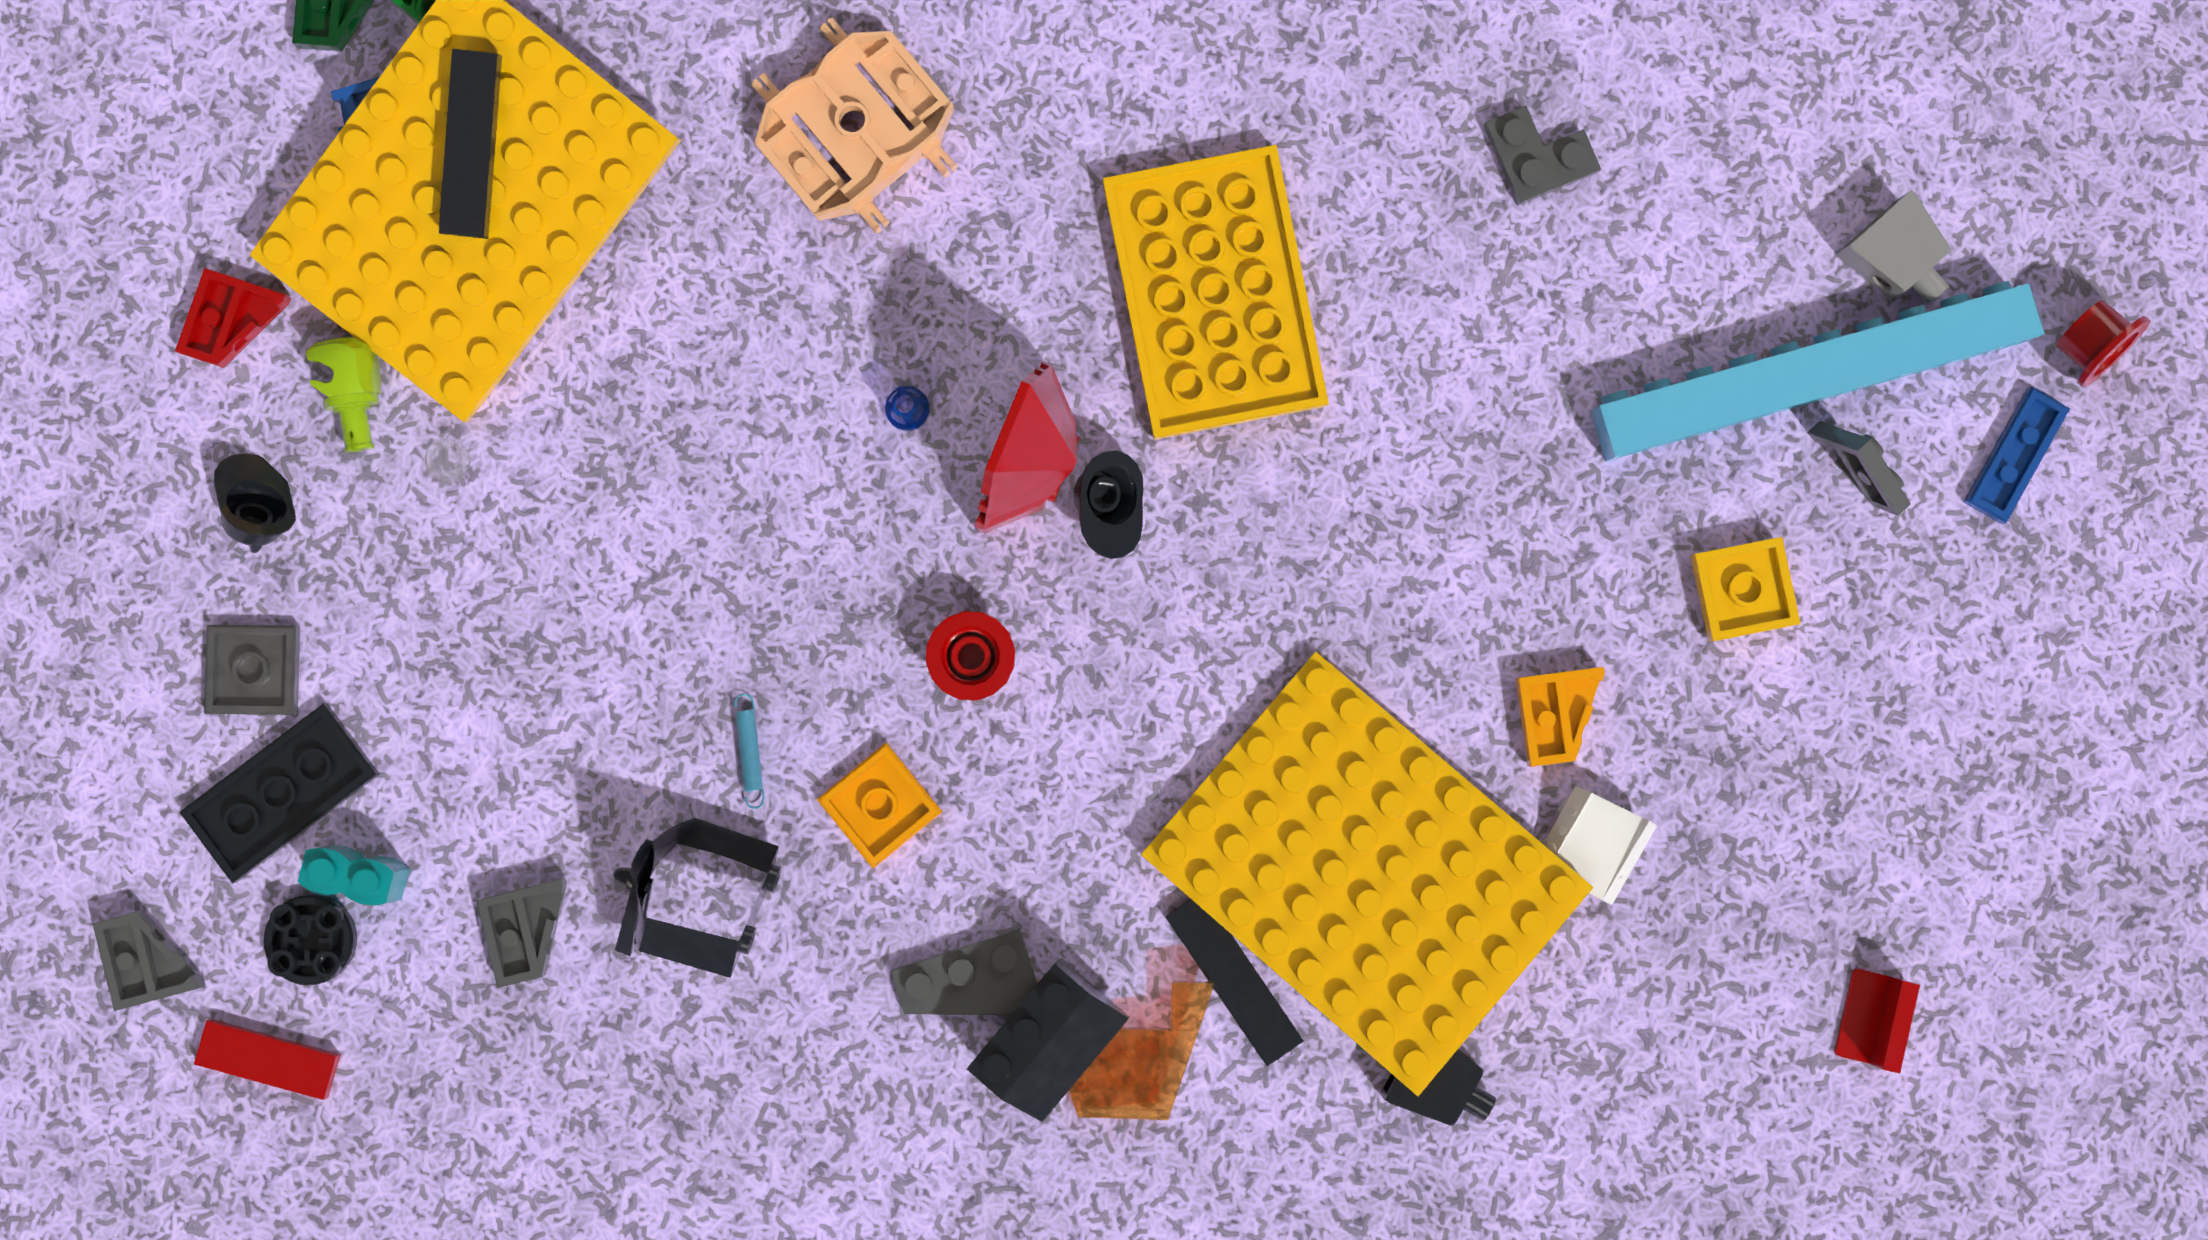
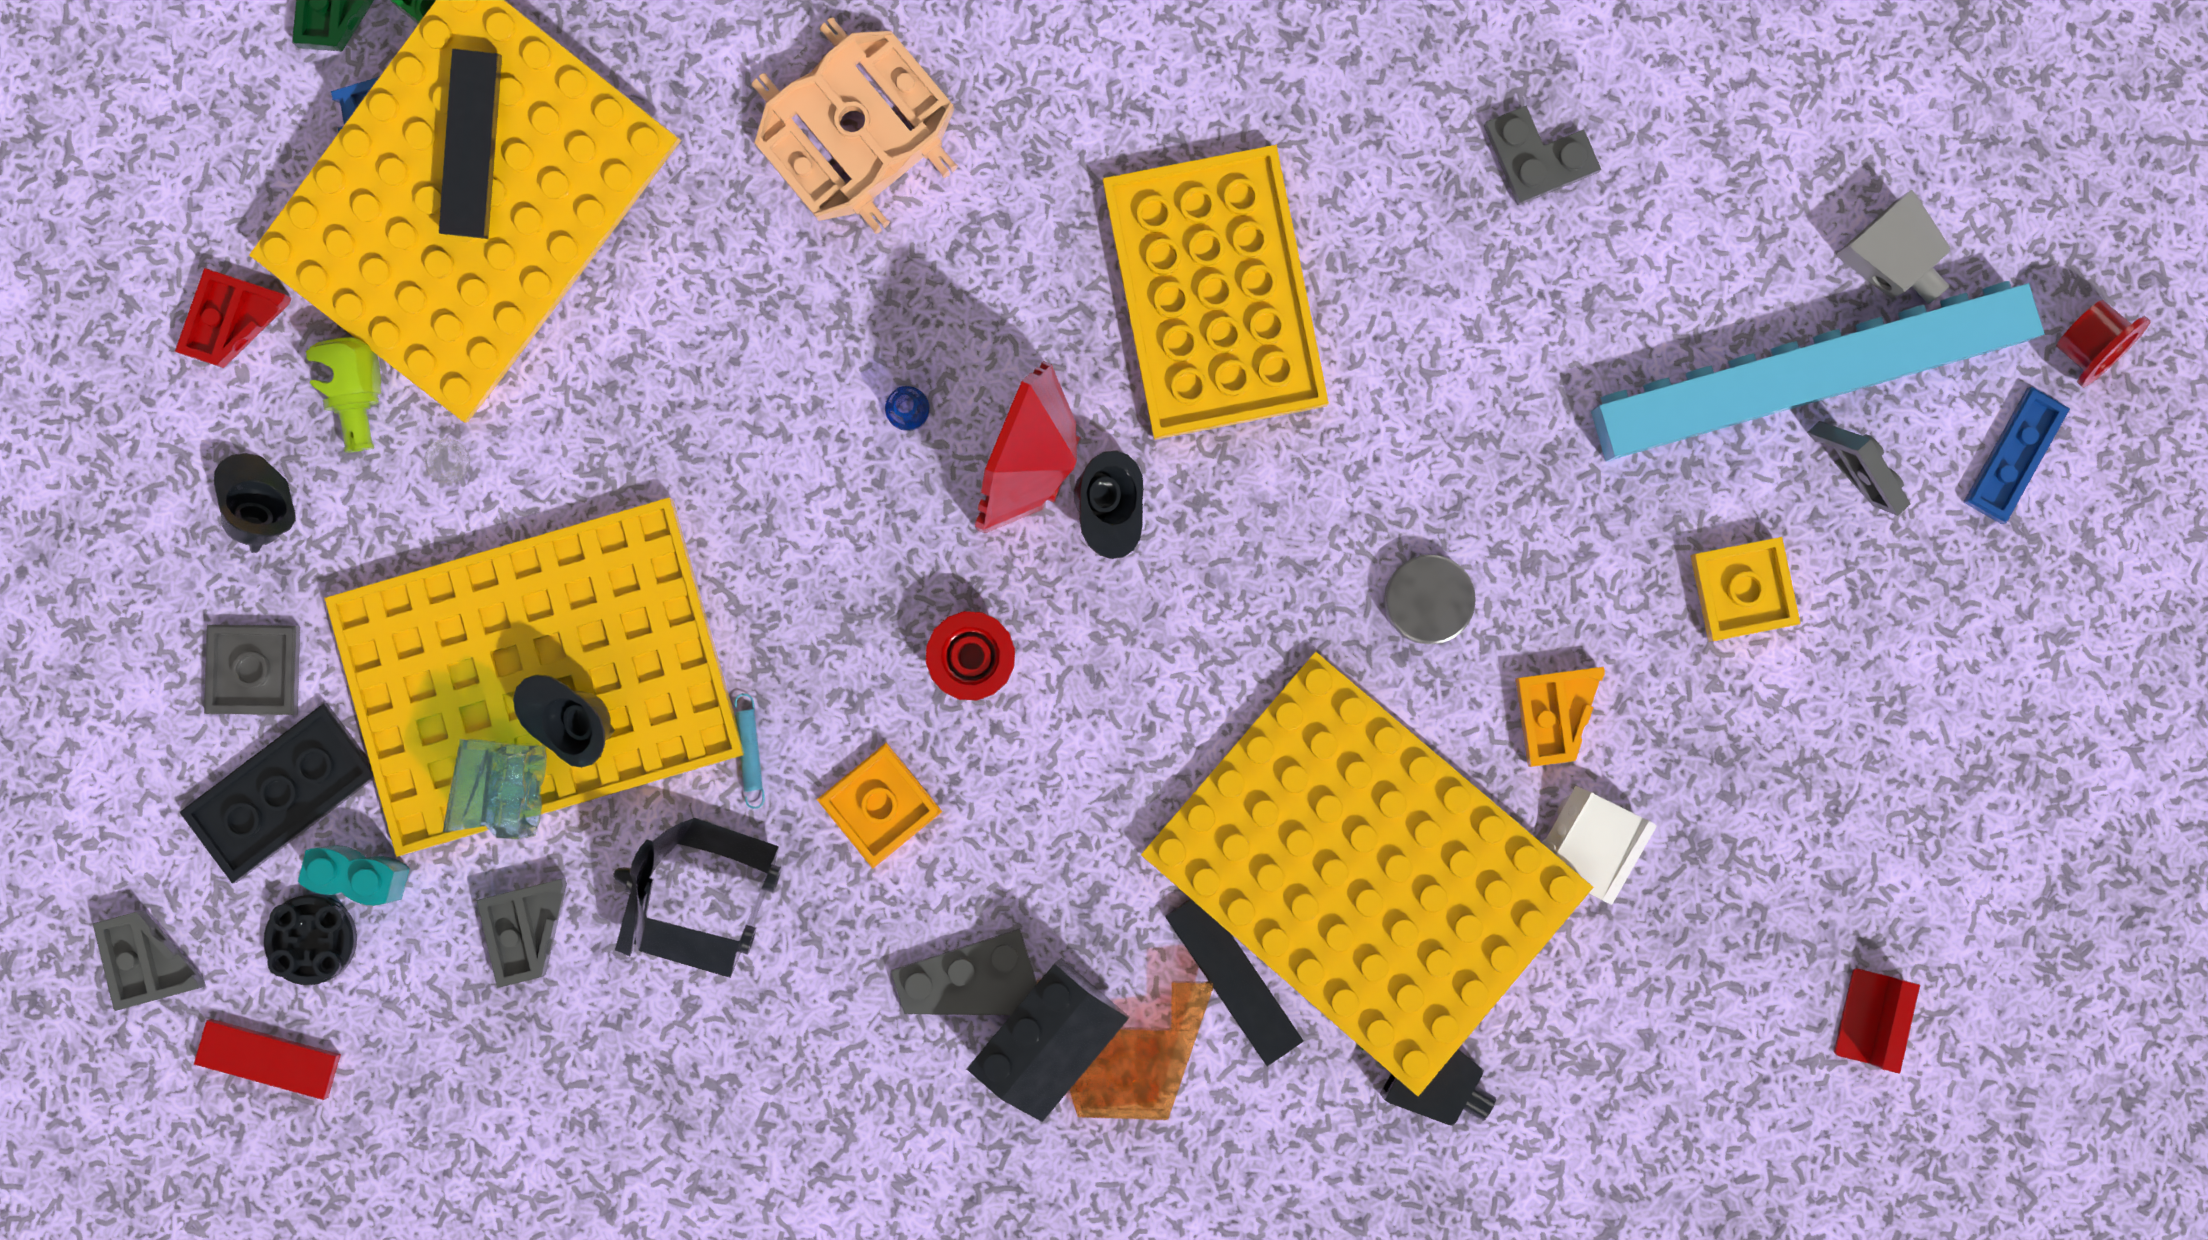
(496, 788): none -> clear light blue piece
(563, 719): none -> black piece
(589, 604): none -> yellow plate
(1429, 599): none -> flat silver tile

